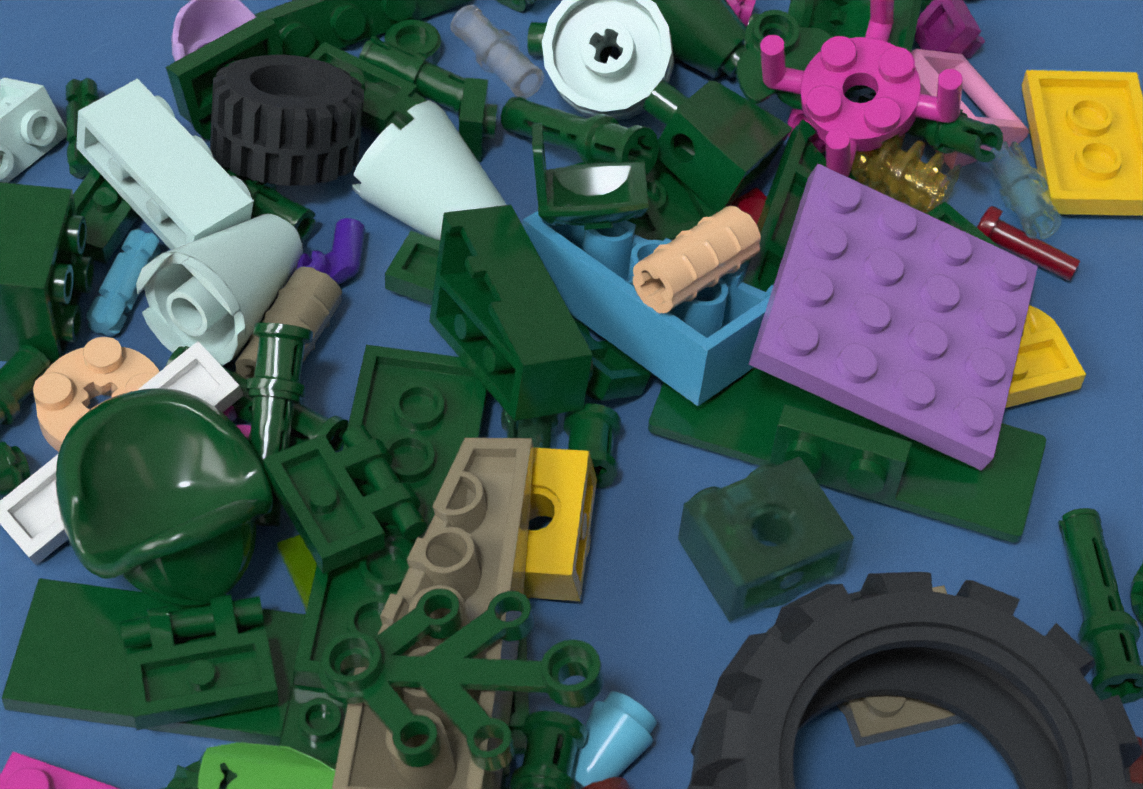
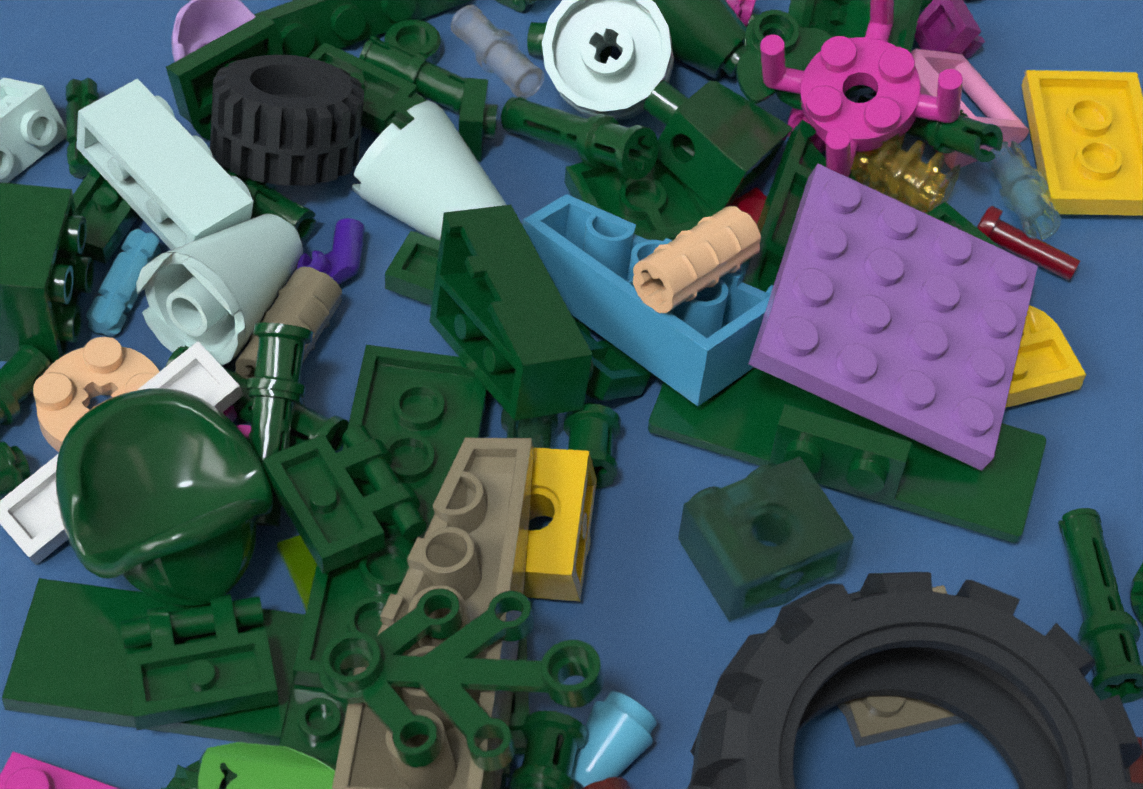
(588, 193): dark green piece -> none

